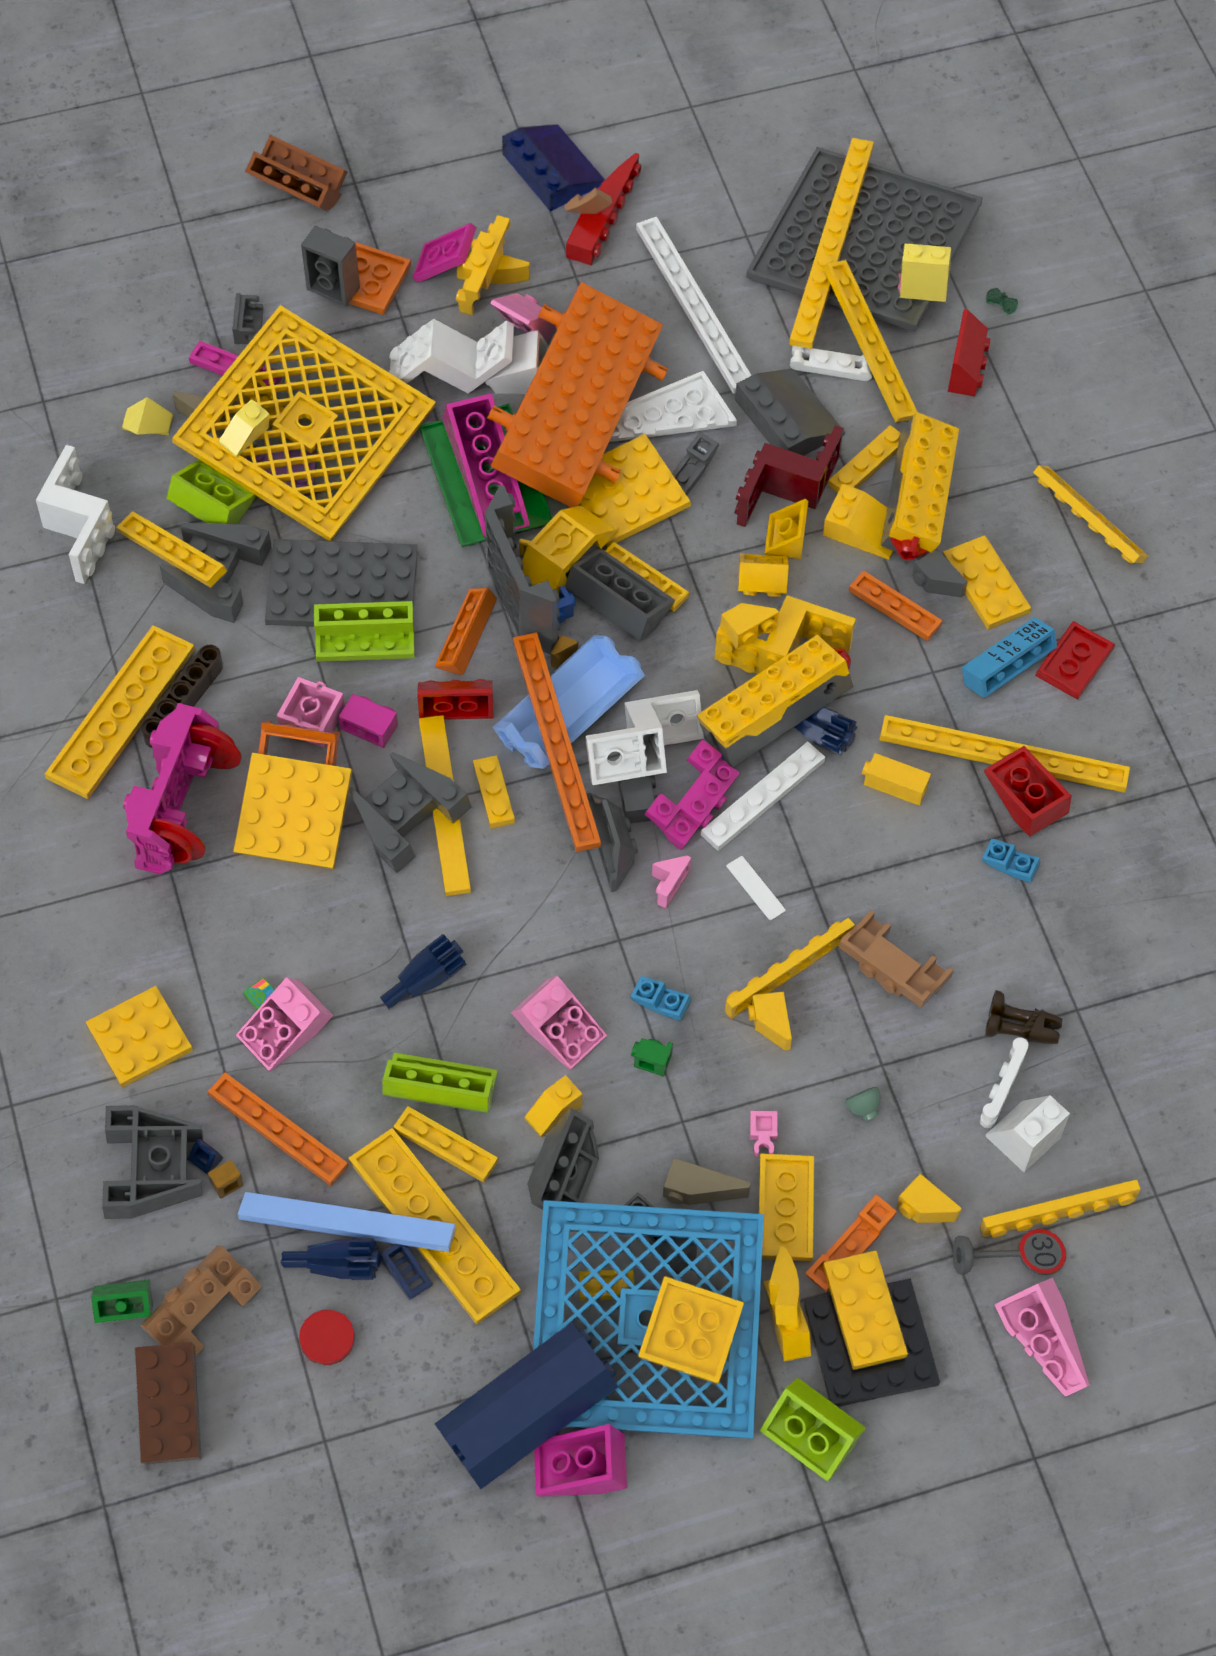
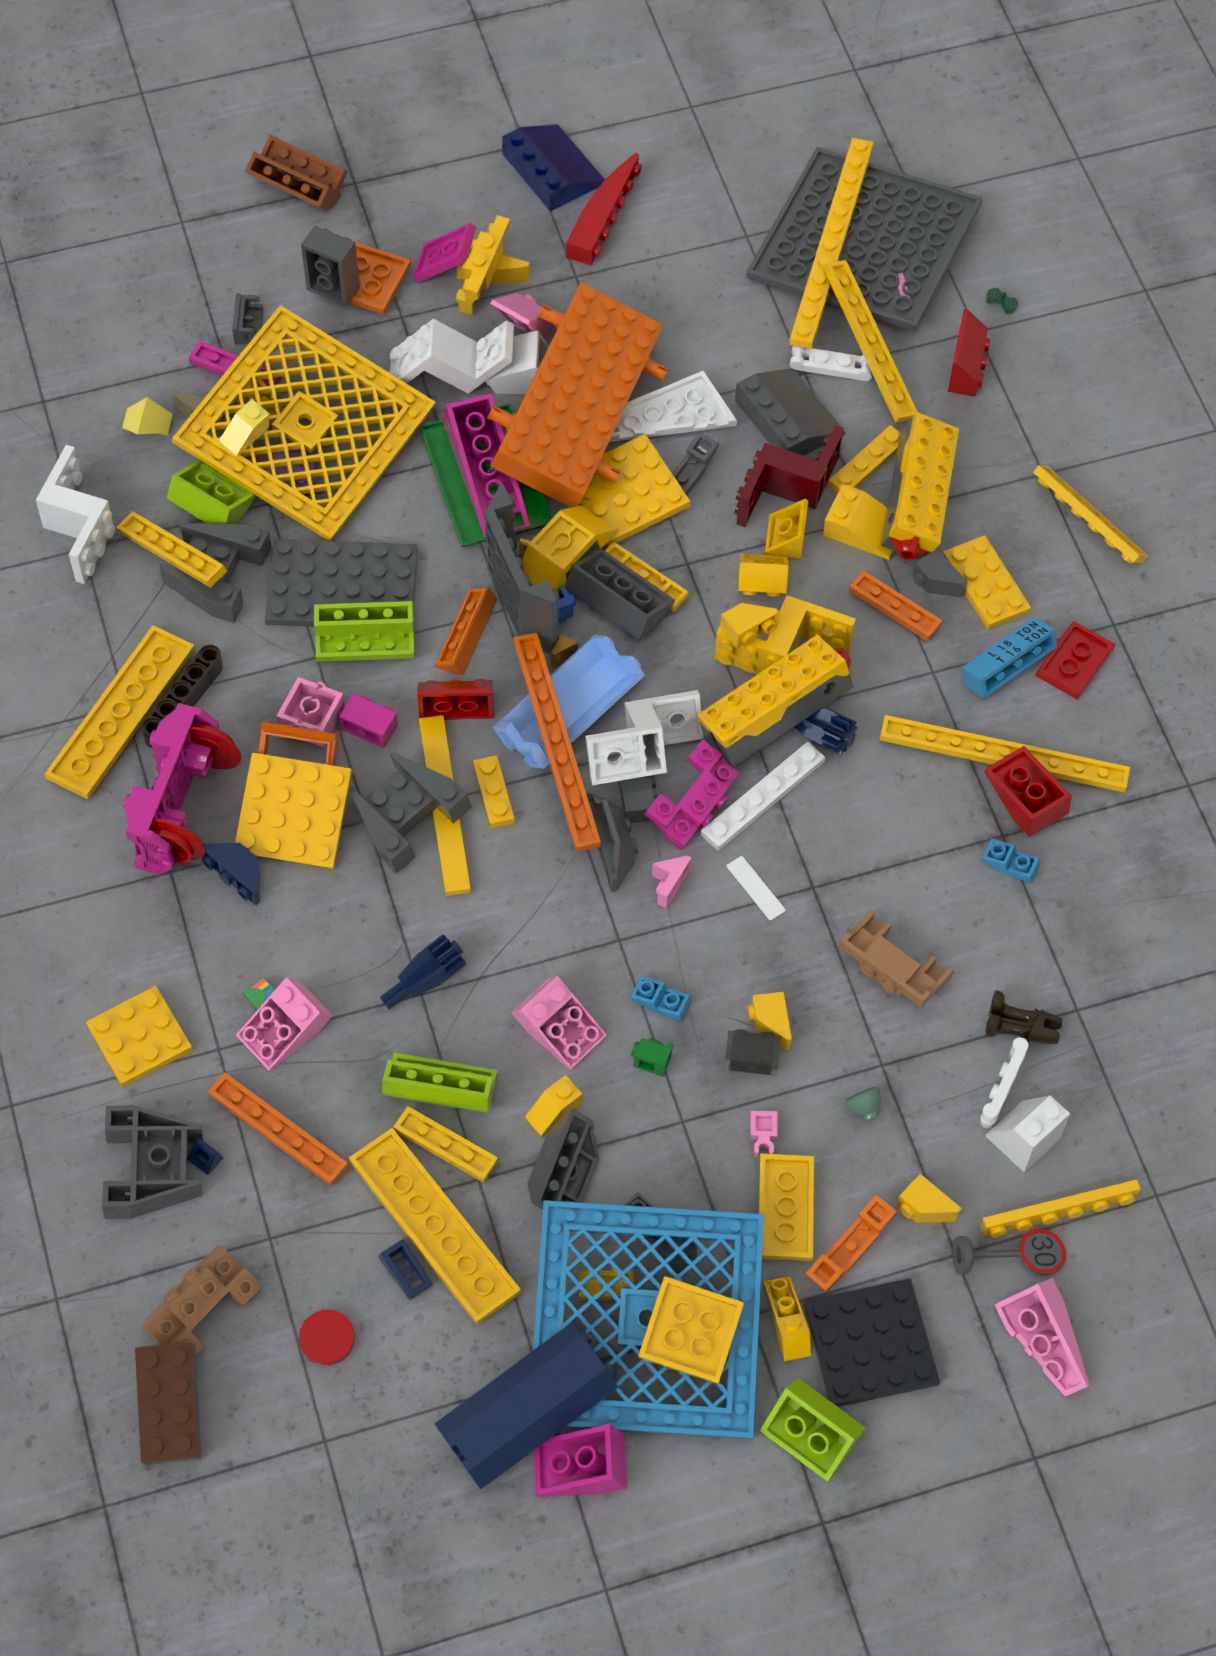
(122, 1301): green brick -> none
(225, 1178): pearl gold slope -> none
(235, 867): none -> dark blue slope
(338, 1259): dark blue piece -> none
(347, 1221): light blue tile -> none
(590, 204): medium nougat slope -> none
(693, 302): white plate -> none
(697, 1185): dark tan slope -> none
(752, 1052): none -> clear smoke brick
(782, 972): yellow plate -> none
(785, 1290): yellow slope -> none
(865, 1310): yellow plate -> none
(896, 778): yellow brick -> none
(925, 272): light yellow slope -> none

